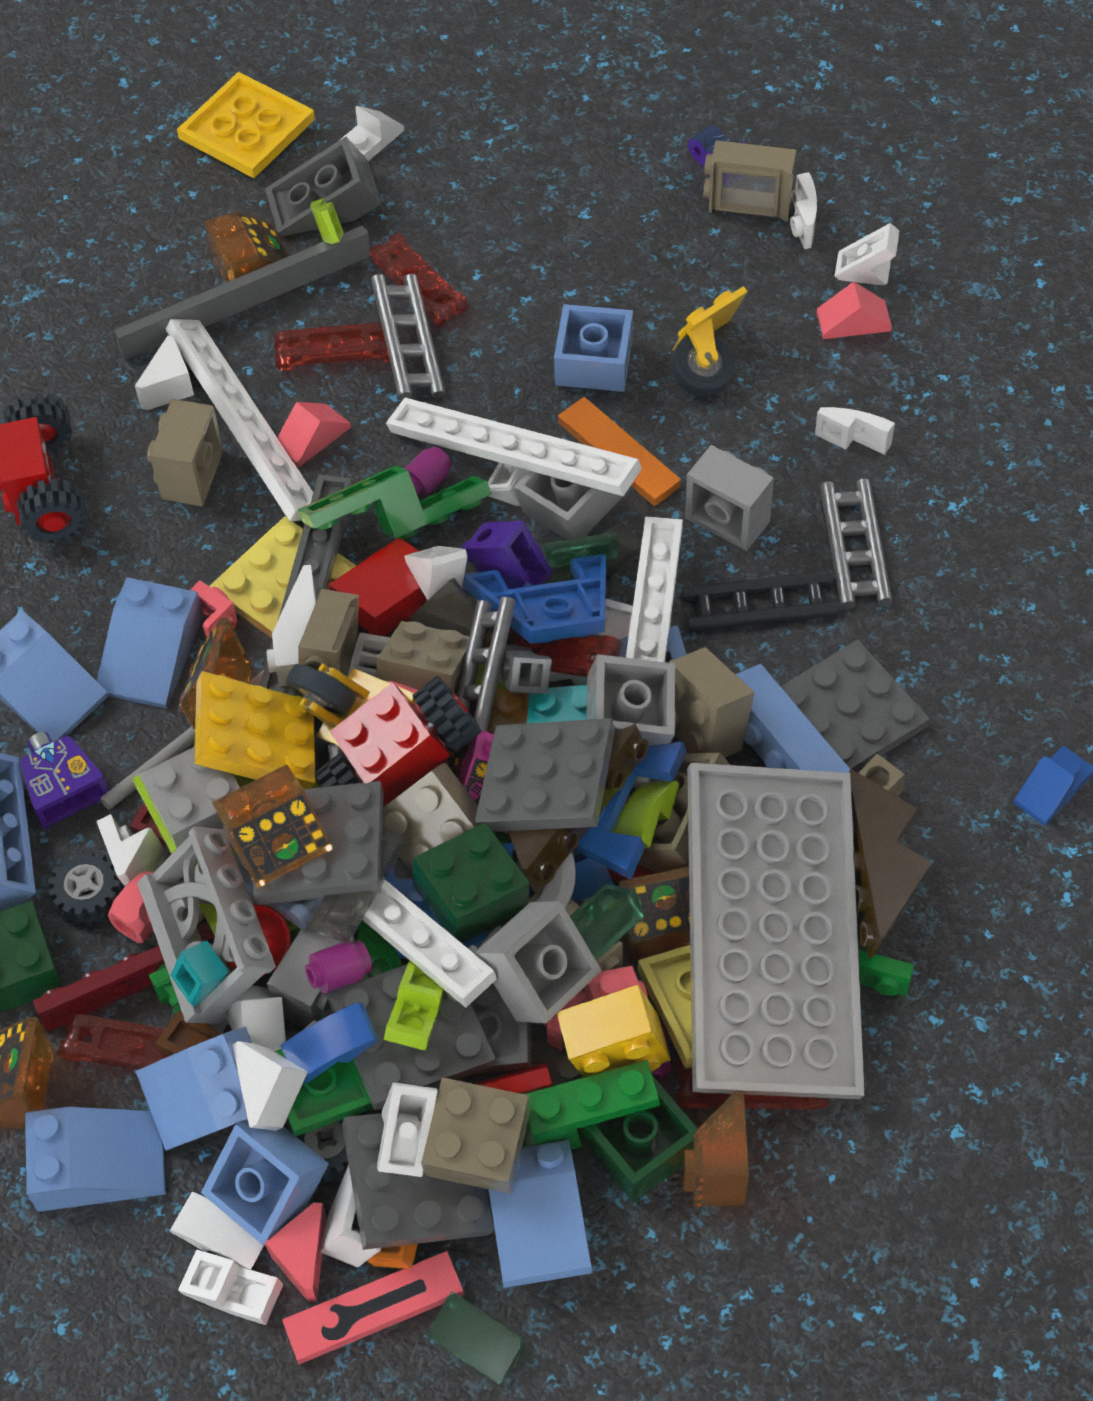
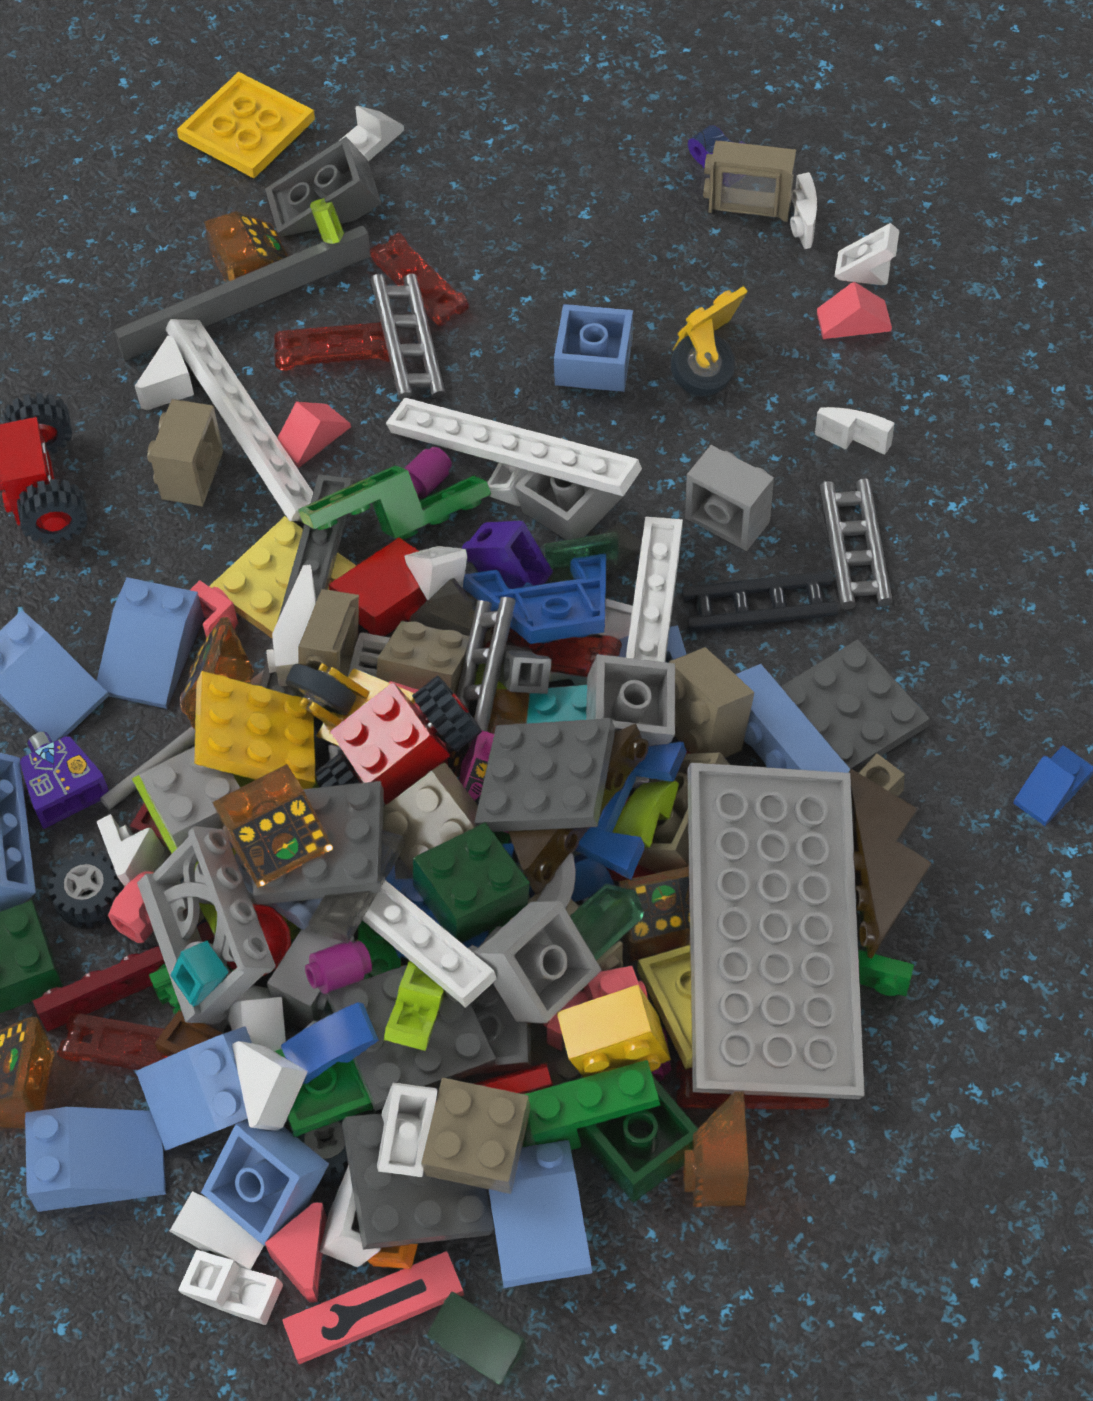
(597, 430): orange tile -> none

